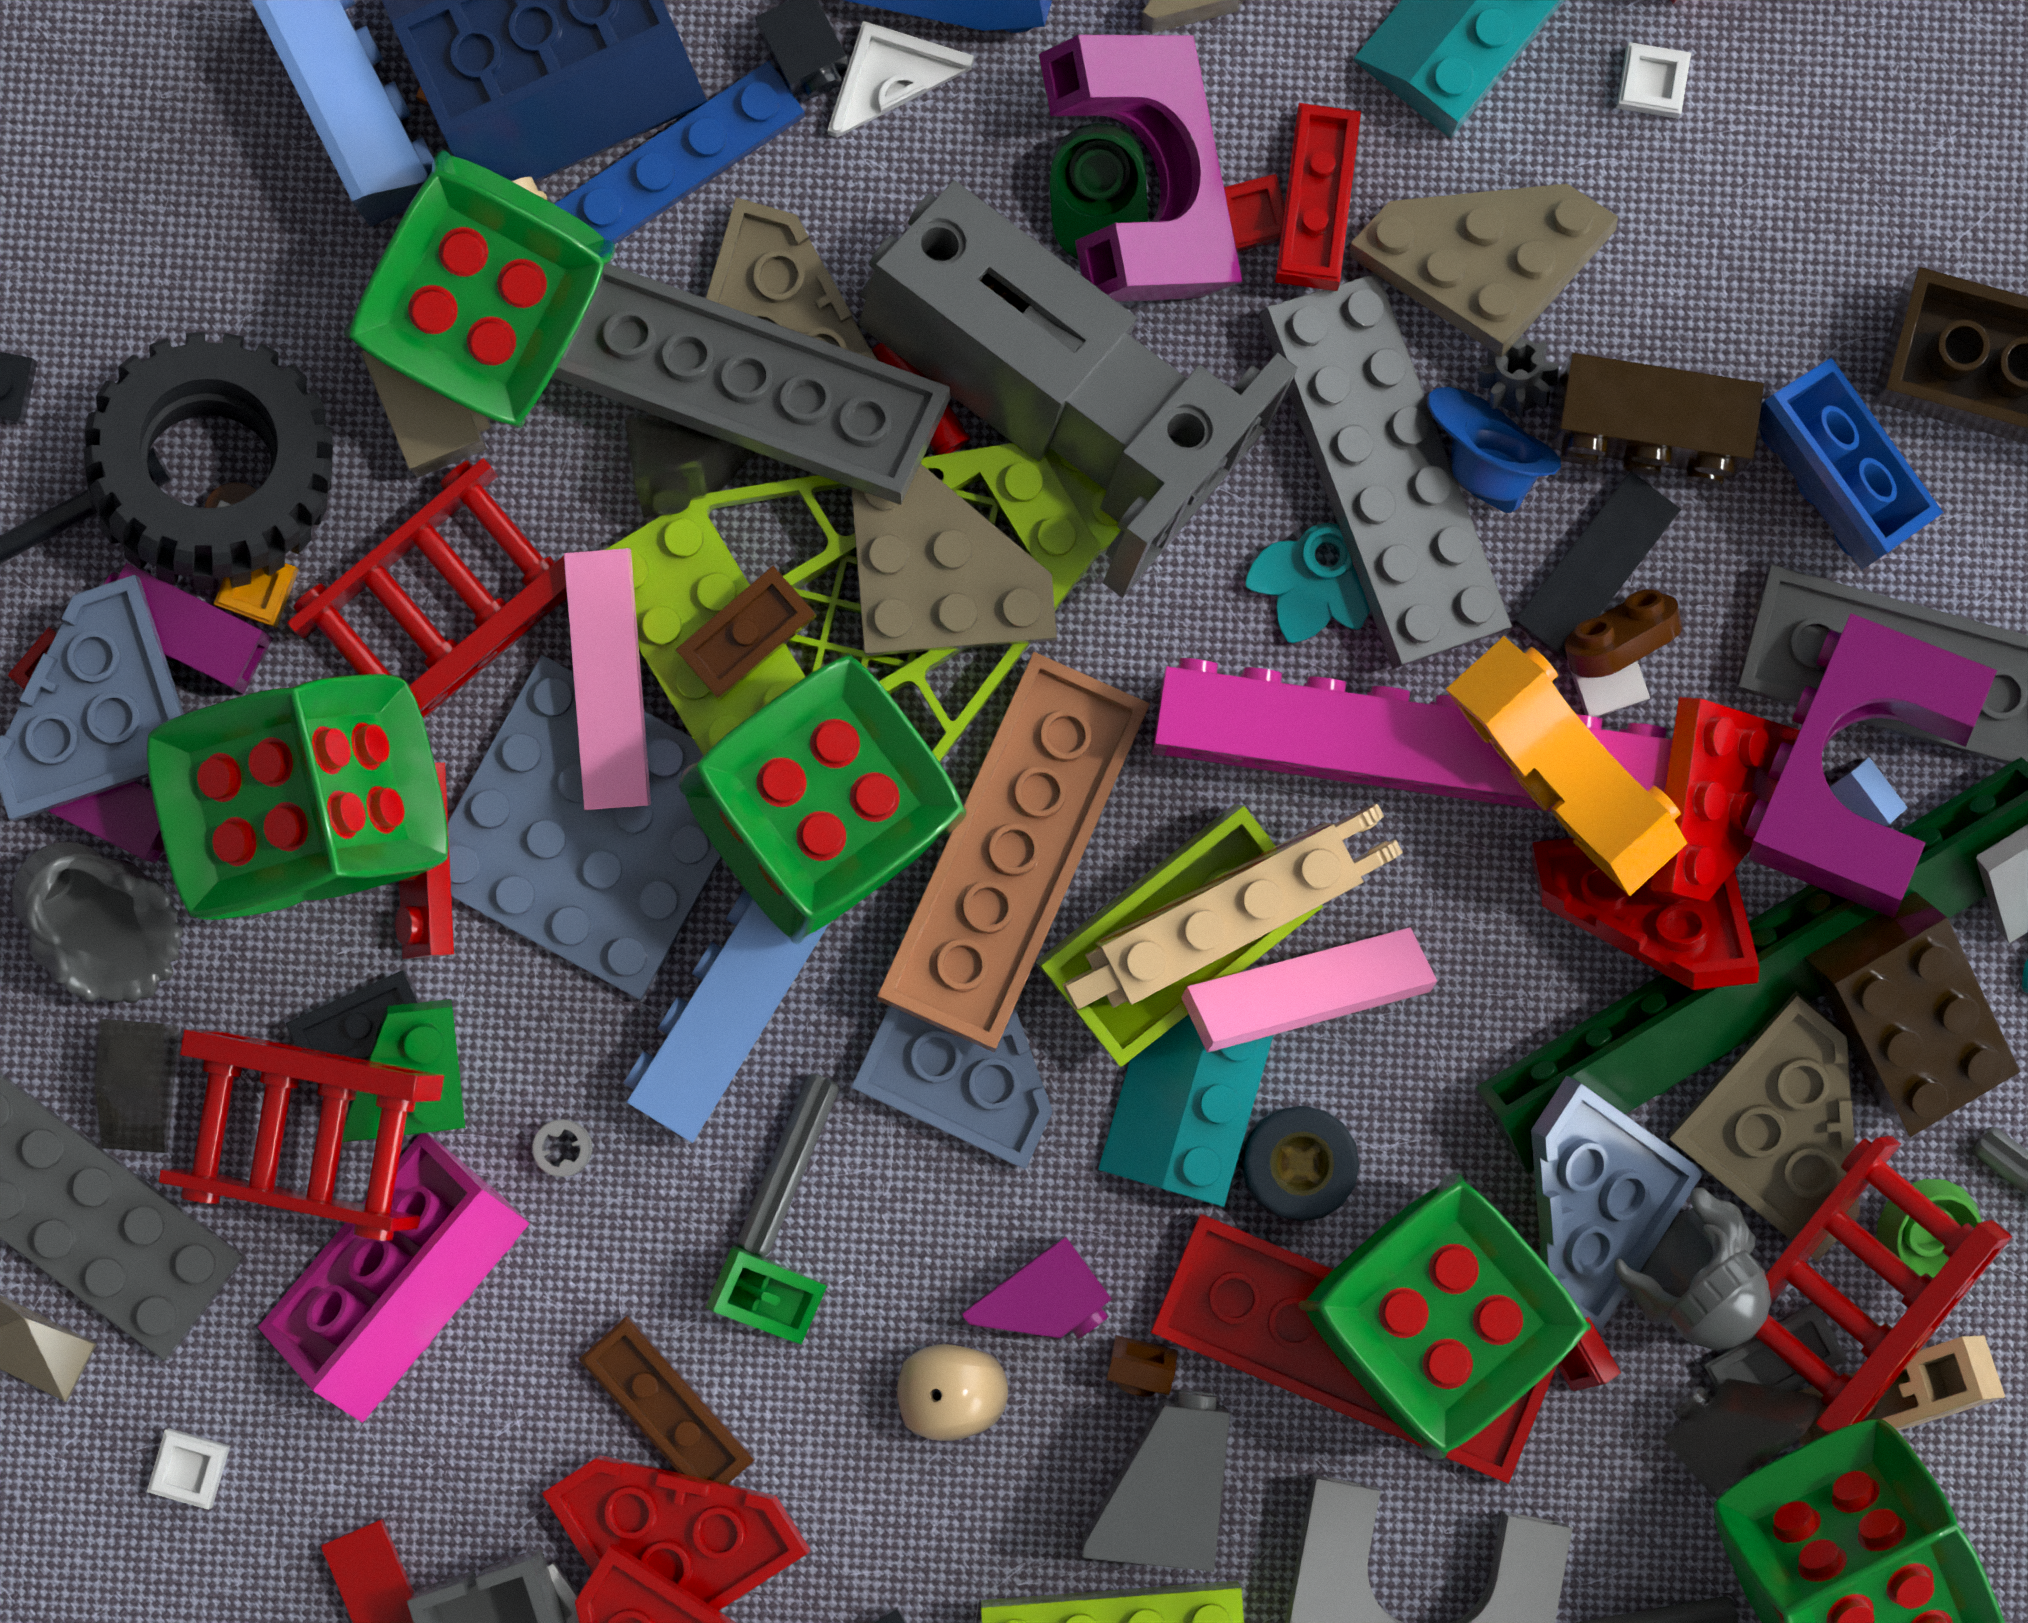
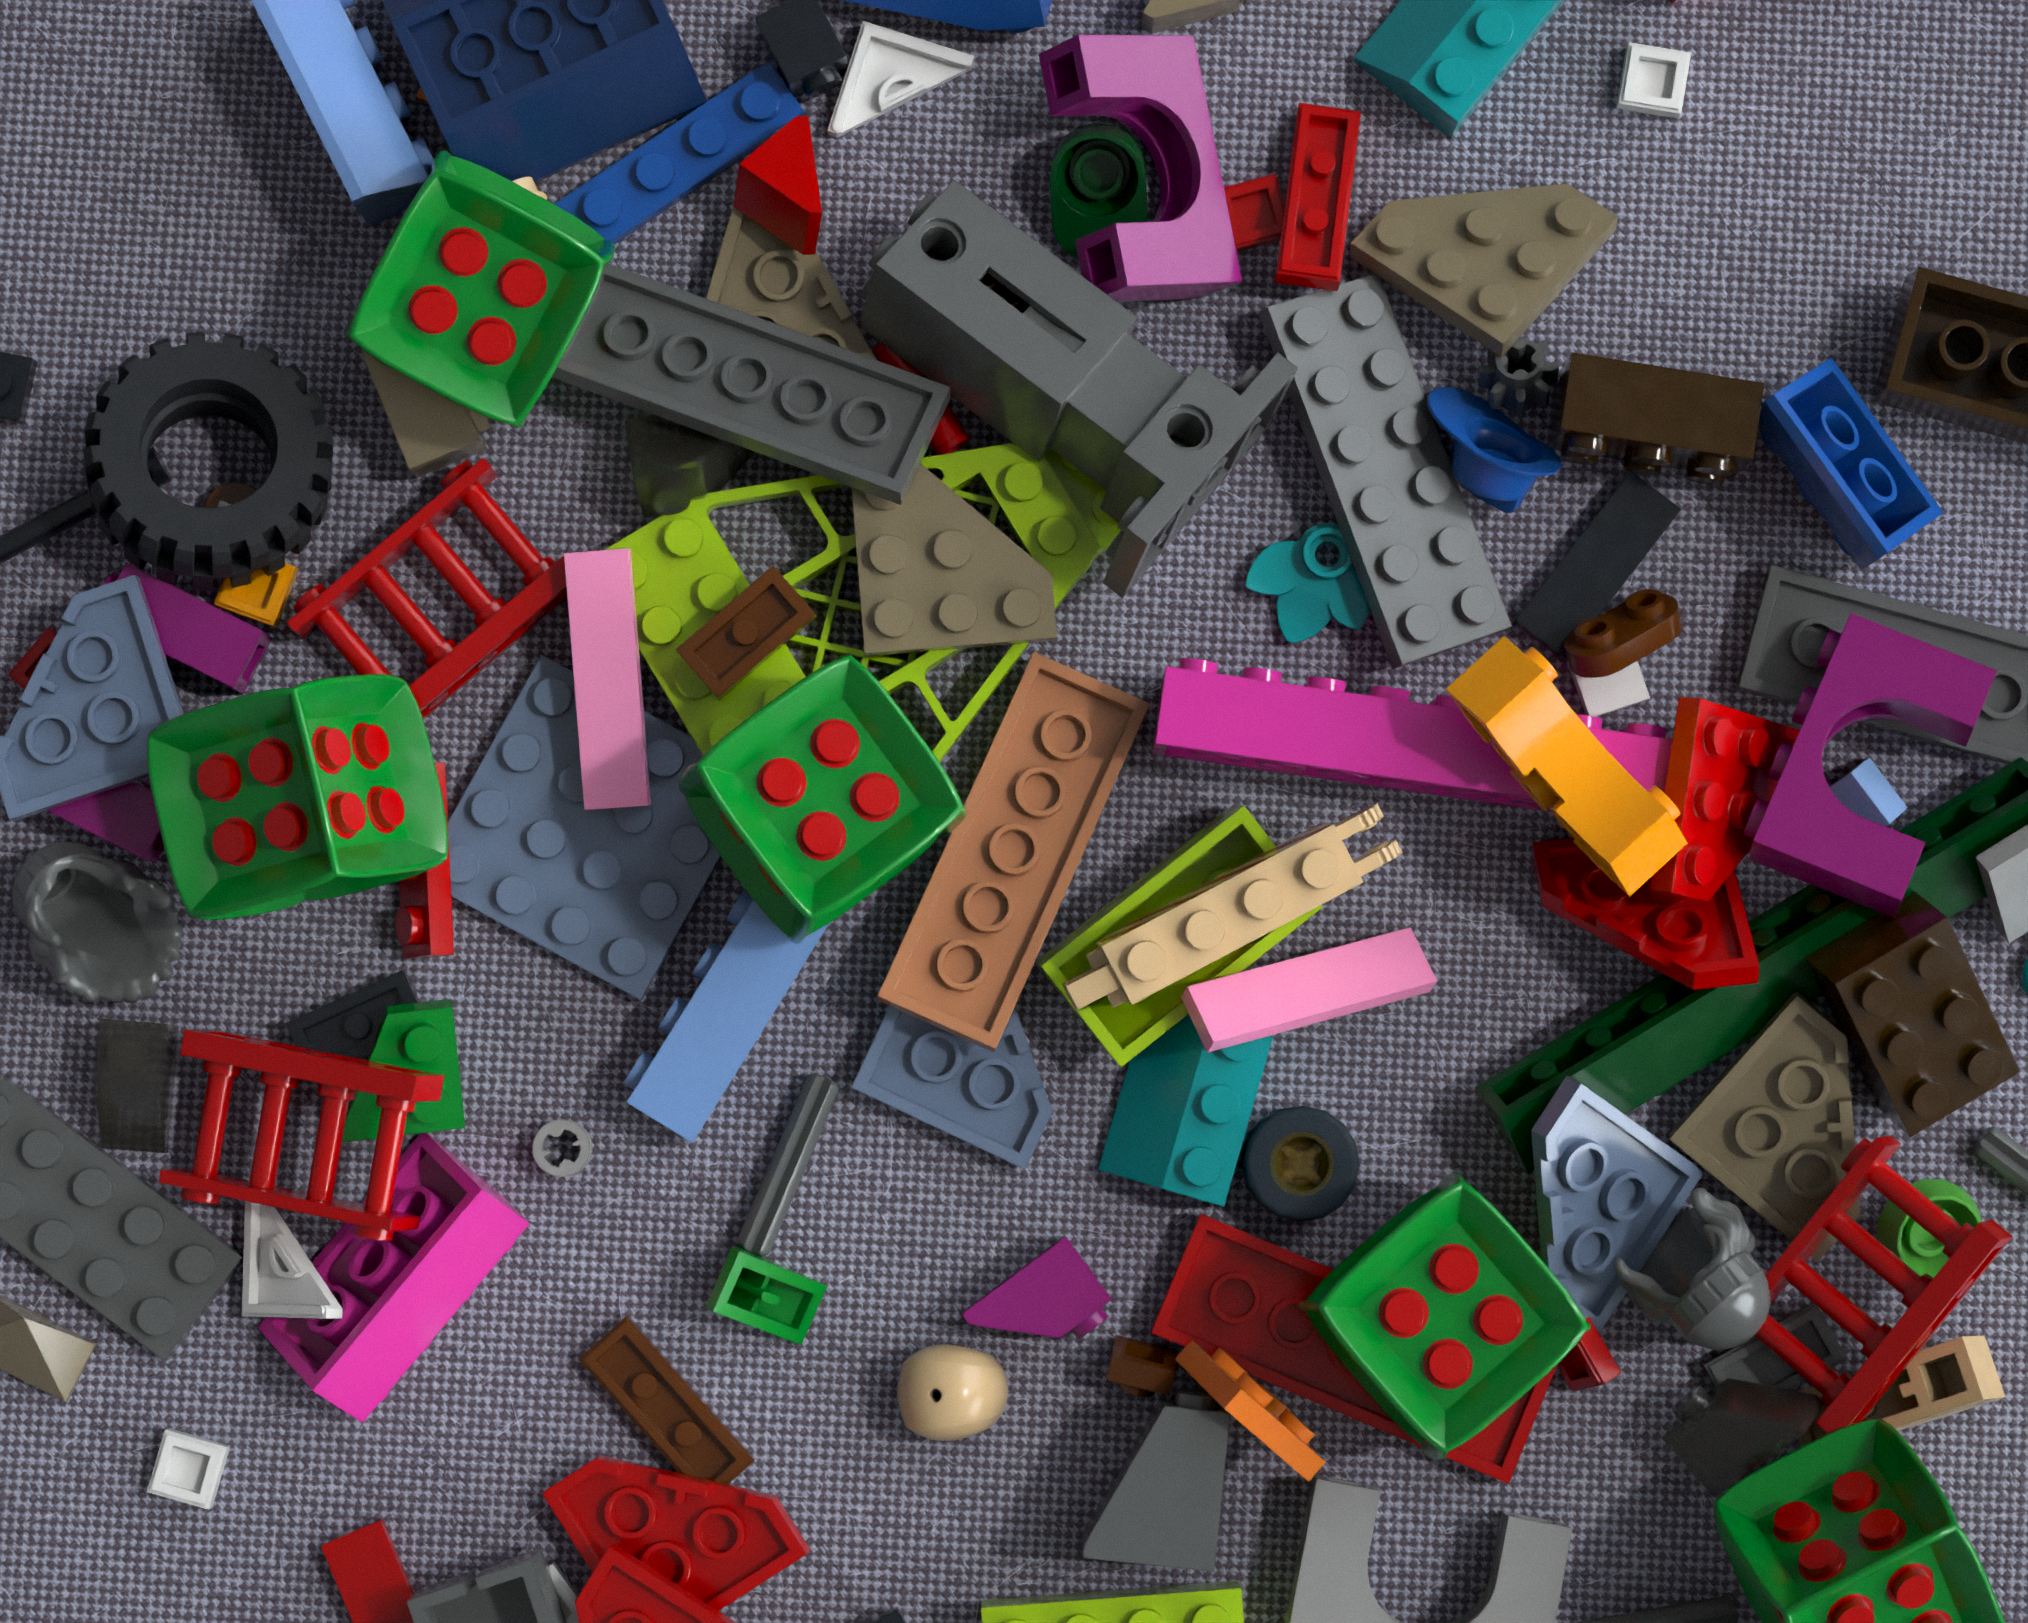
(278, 1272): none -> white tile
(781, 187): none -> red slope
(1253, 1407): none -> orange plate

